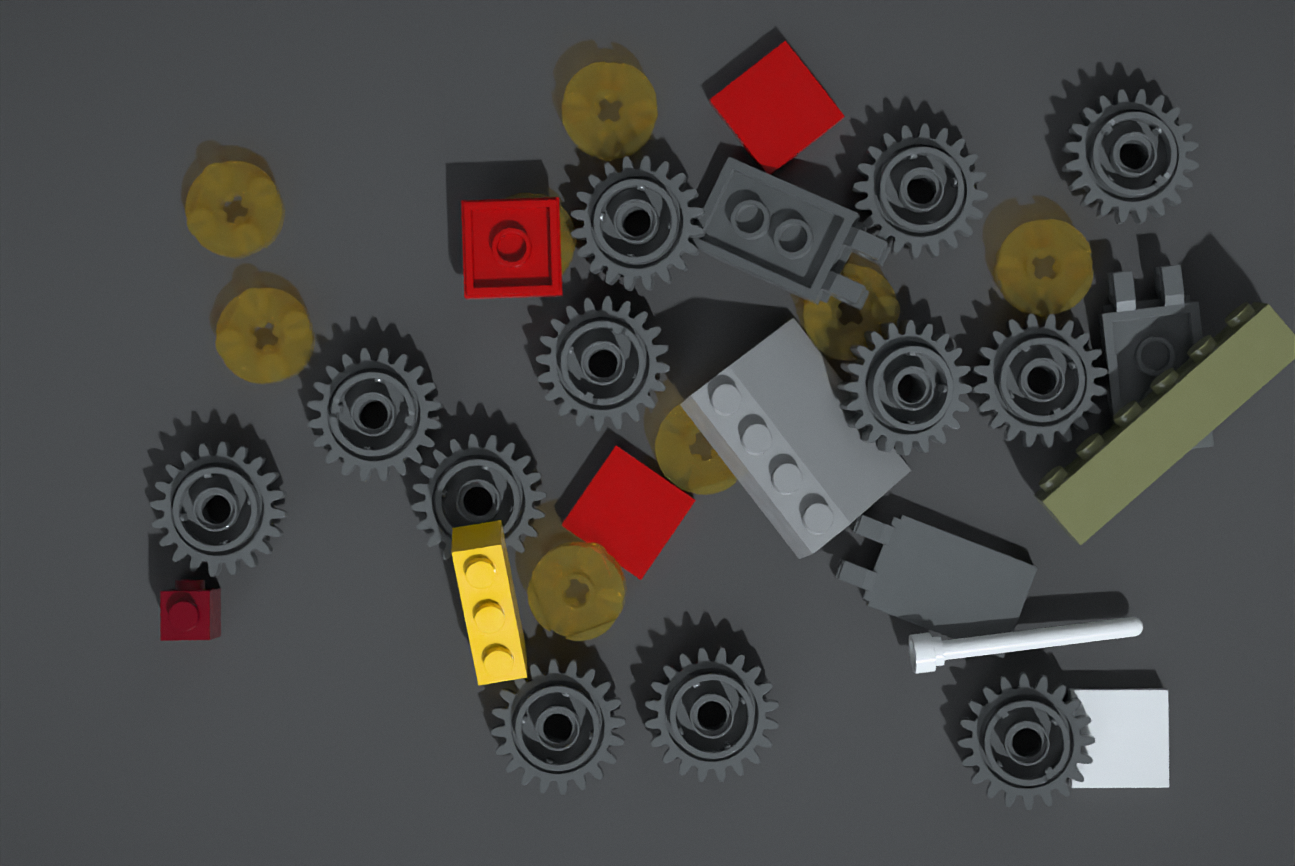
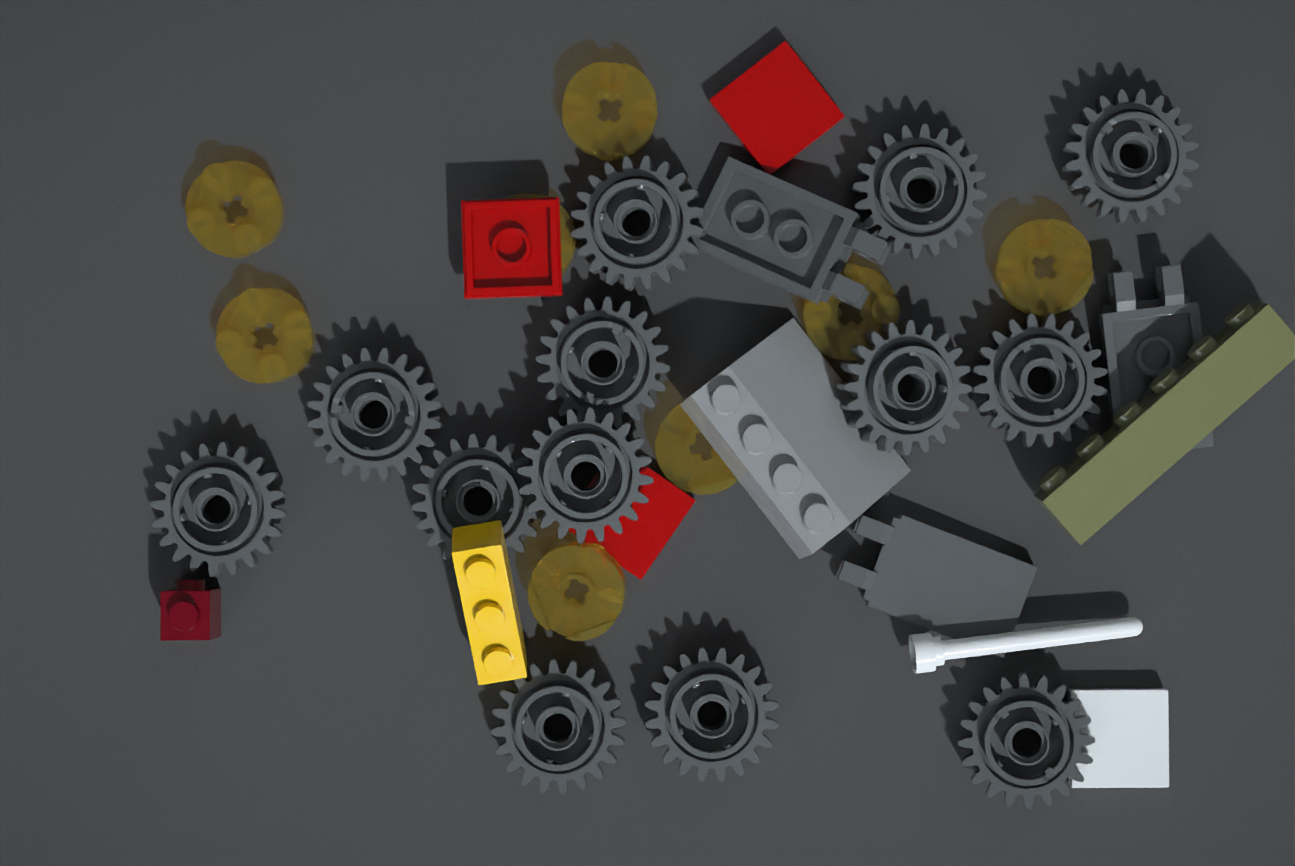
(589, 506): none -> dark grey gear

